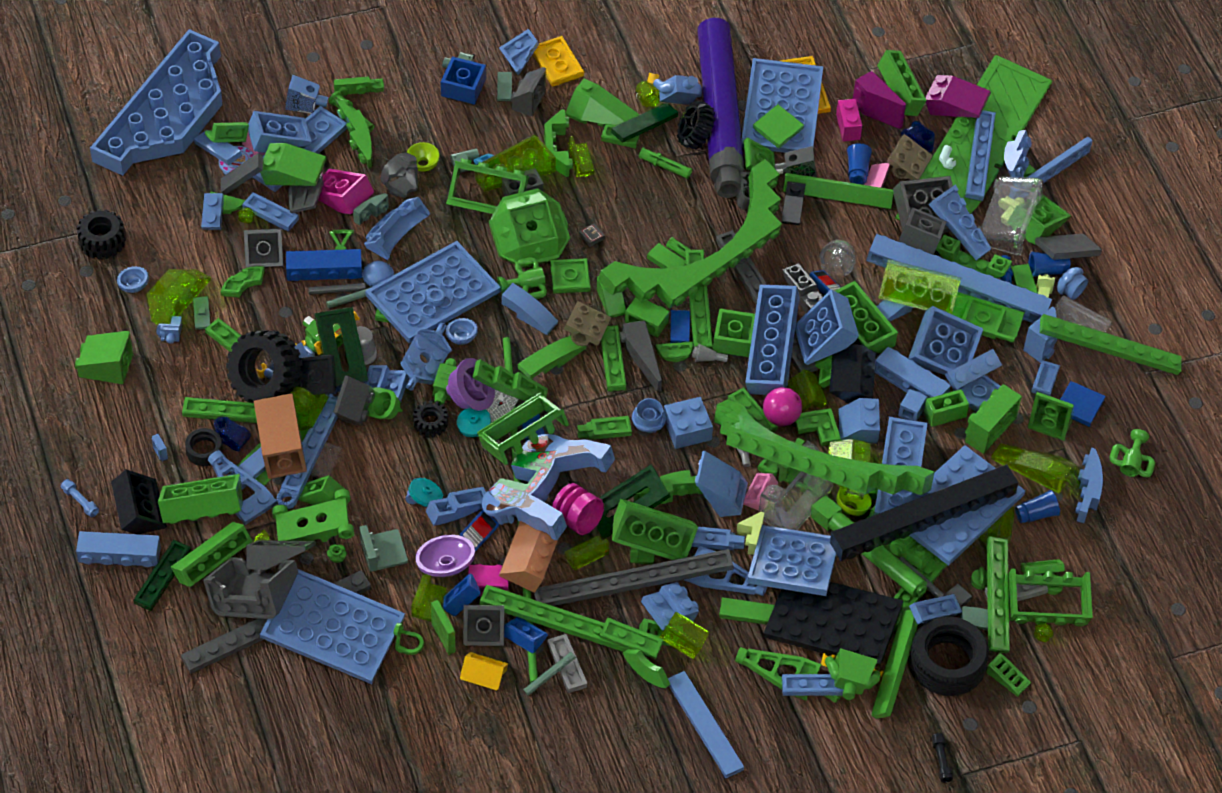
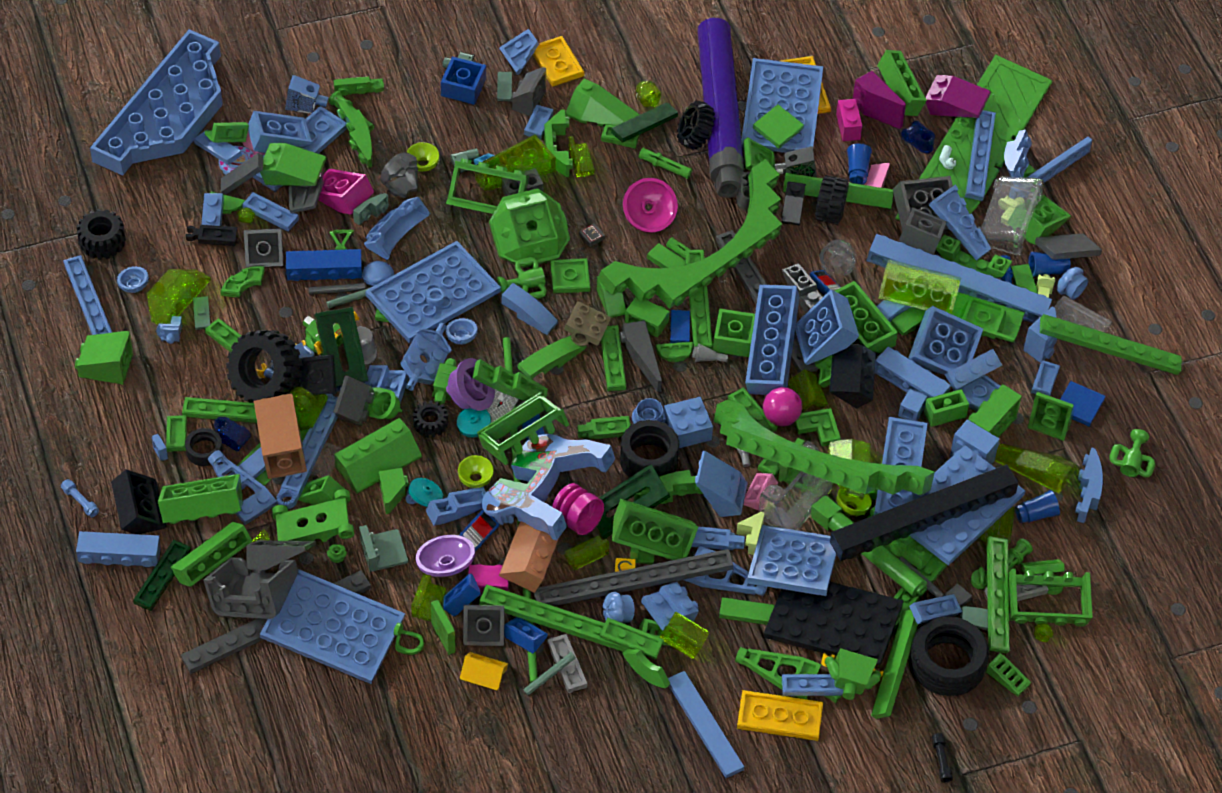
(87, 295): none -> medium blue tile
(176, 433): none -> bright green tile
(213, 235): none -> black plate
(380, 451): none -> bright green slope
(392, 487): none -> bright green slope
(475, 465): none -> lime piece
(537, 120): none -> medium blue tile
(618, 607): none -> medium blue piece
(624, 564): none -> yellow tile
(649, 433): none -> black tyre
(657, 195): none -> dark pink dish
(677, 88): medium blue torso -> none
(780, 715): none -> yellow tile
(831, 199): none -> black tyre
(860, 420): medium blue slope -> none
(908, 159): dark tan plate -> none
(908, 320): none -> bright green slope
(977, 440): none -> medium blue brick
(1016, 554): none -> bright green pin

